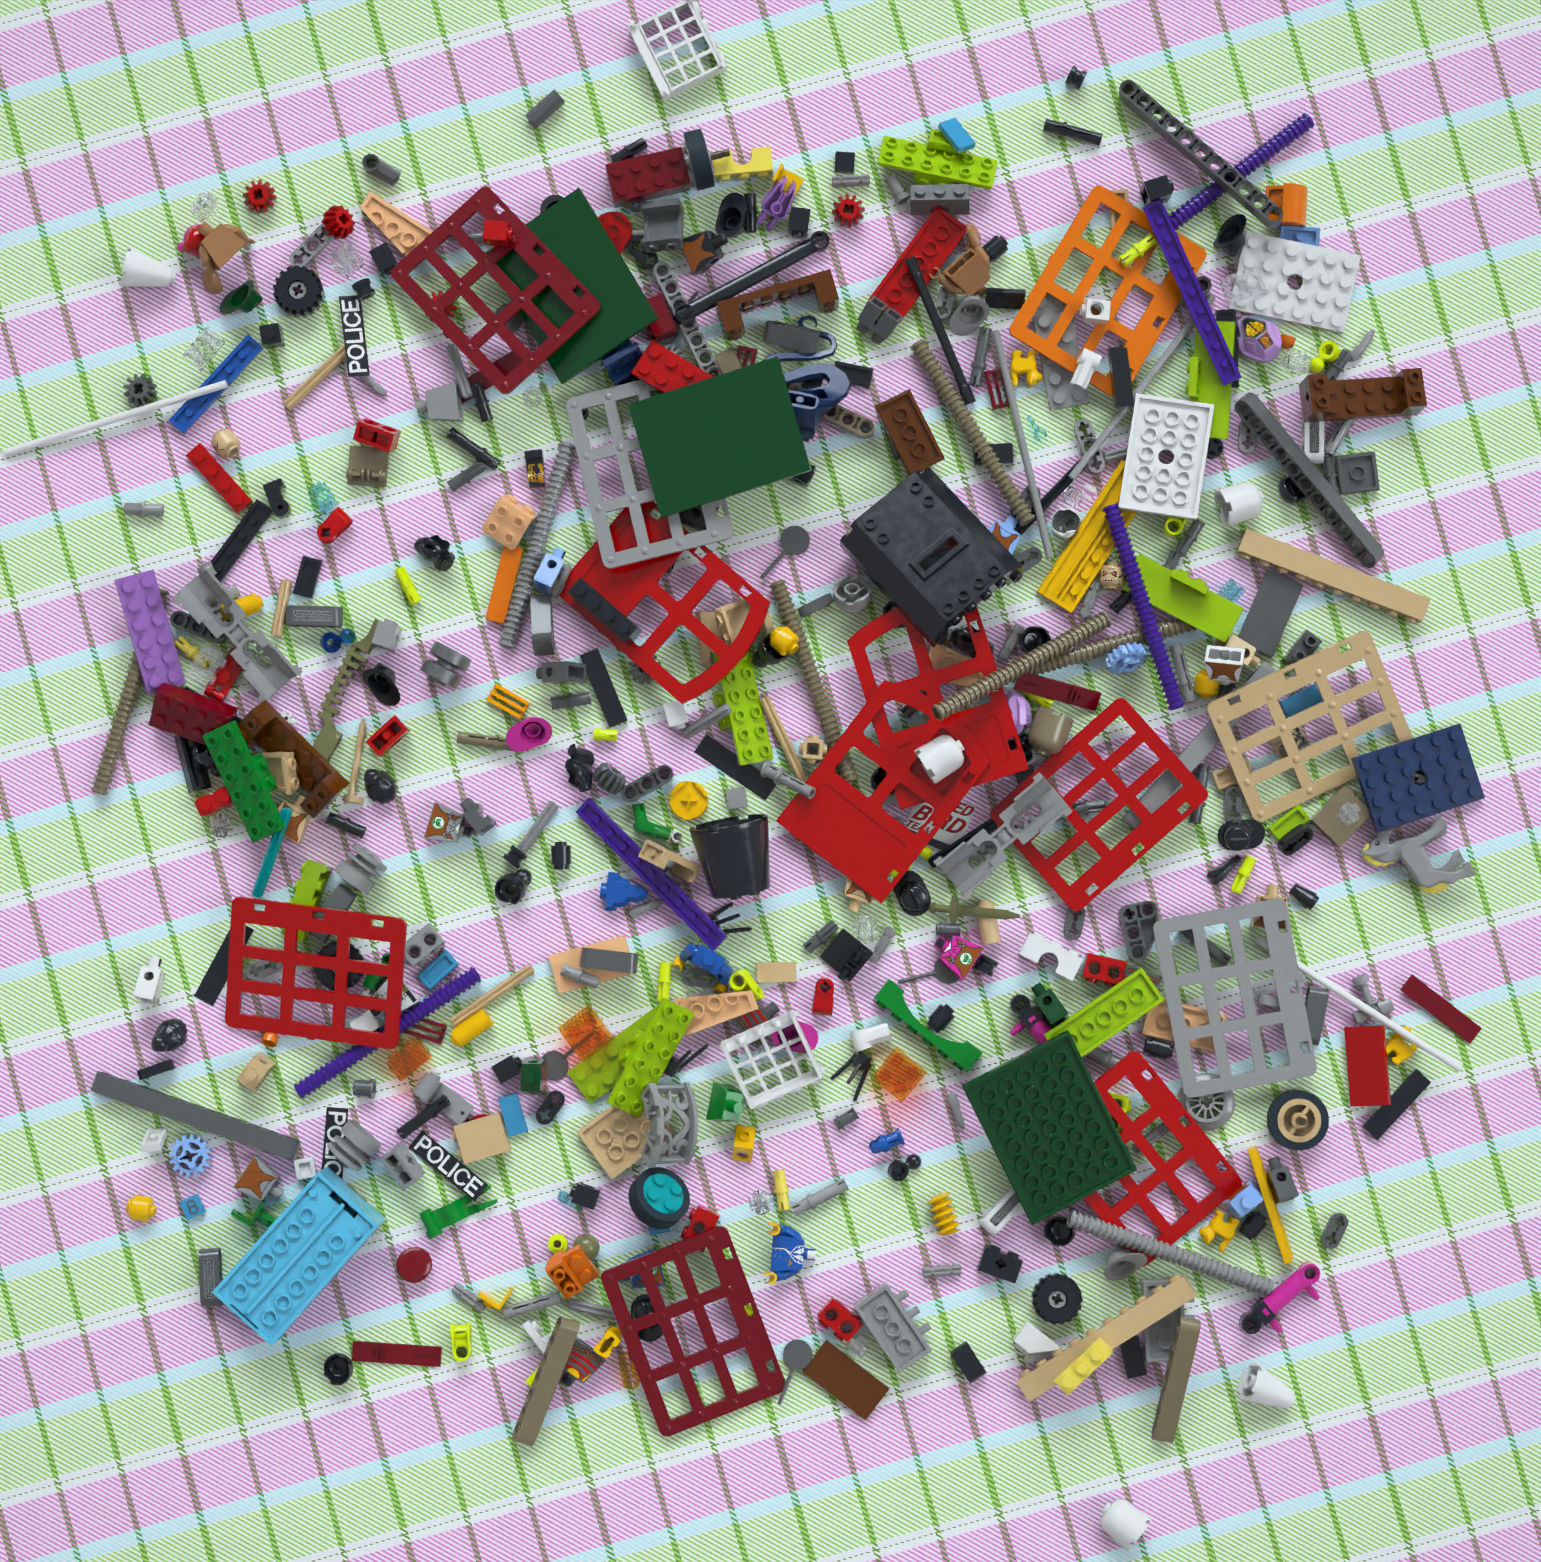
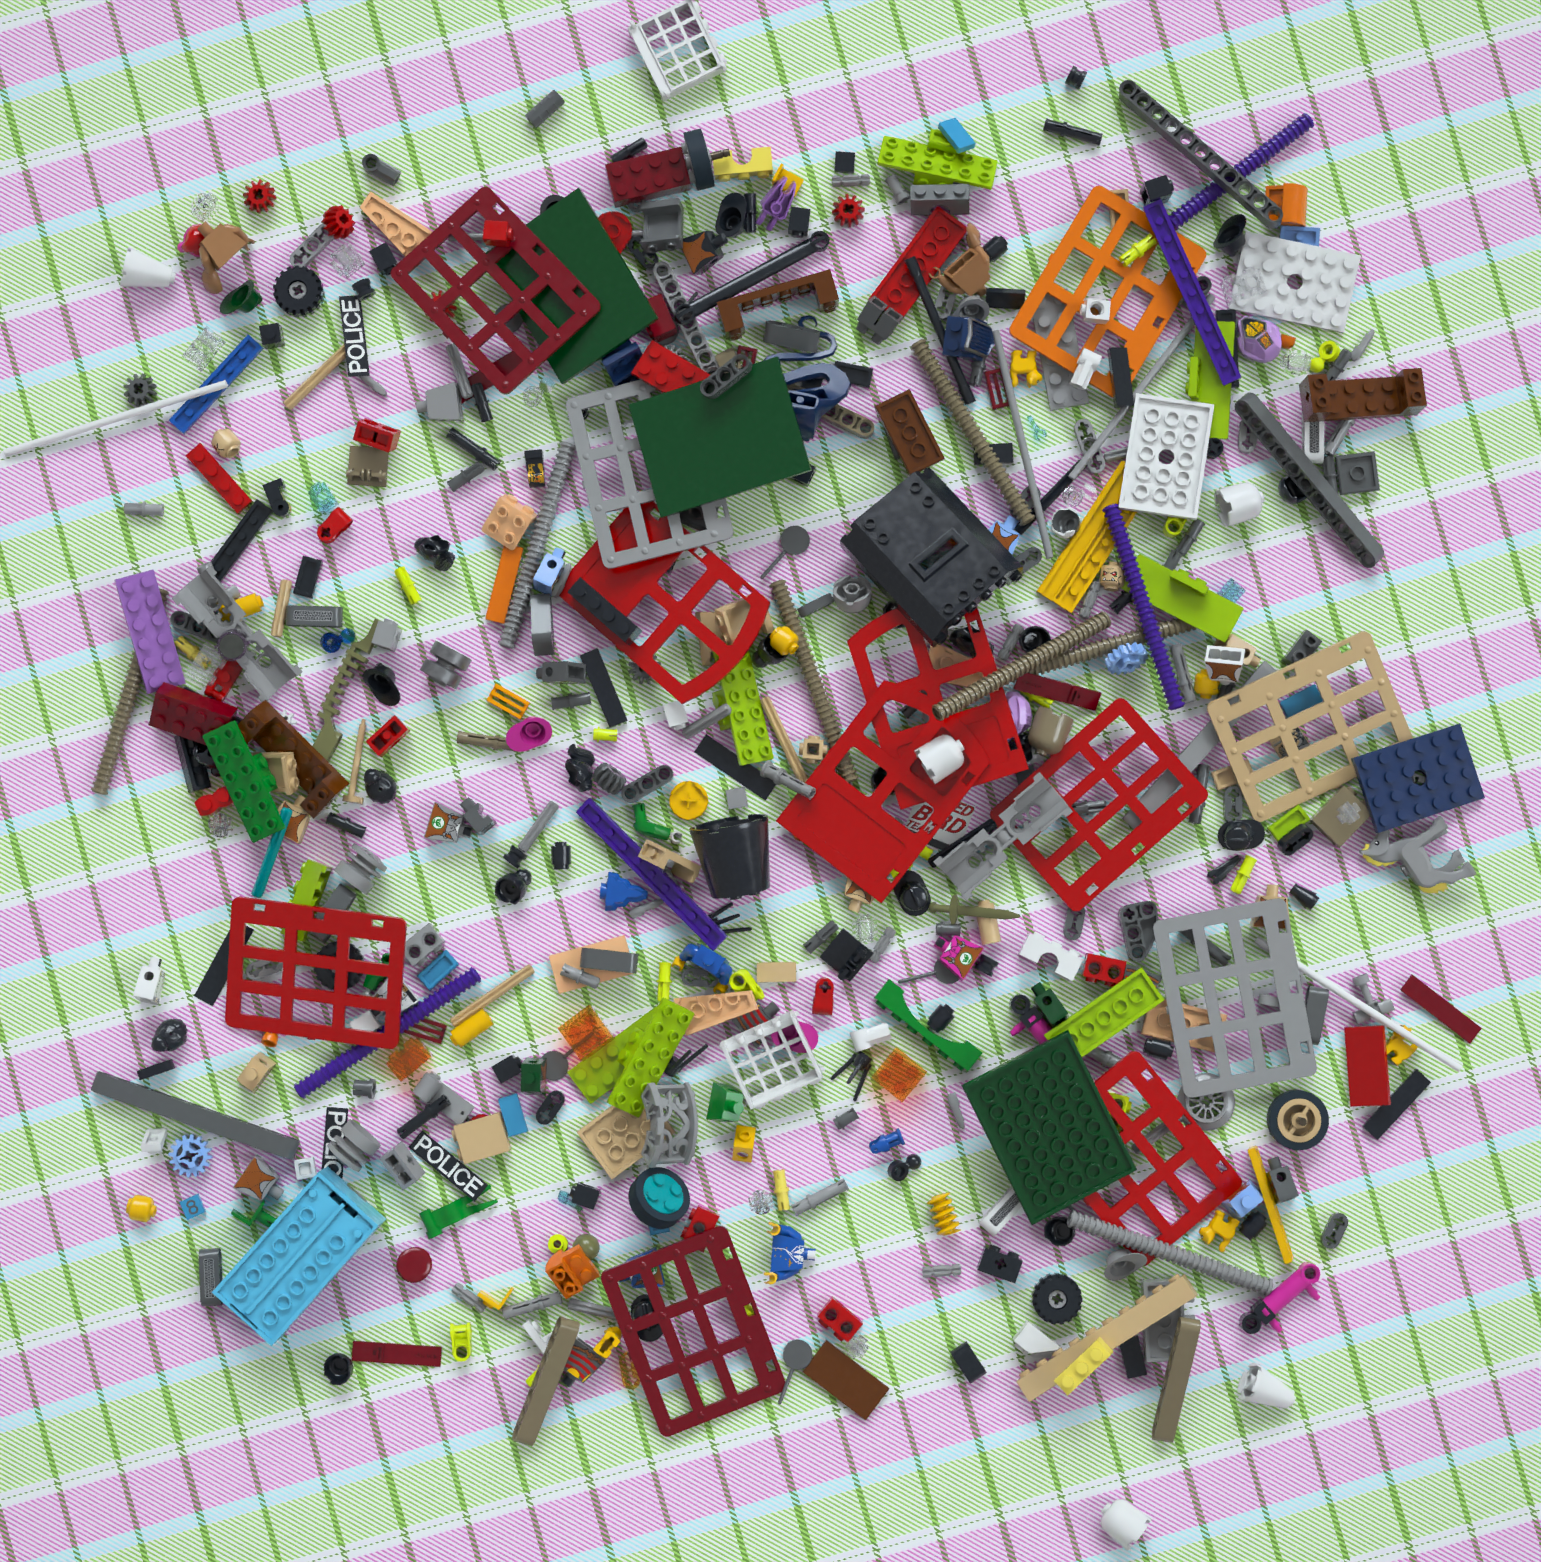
(232, 644): none -> pearl dark grey piece
(716, 377): none -> dark grey beam
(894, 1326): light grey piece -> none
(967, 338): none -> dark blue piece
(1270, 612): dark grey tile -> none
(1333, 576): tan brick -> none

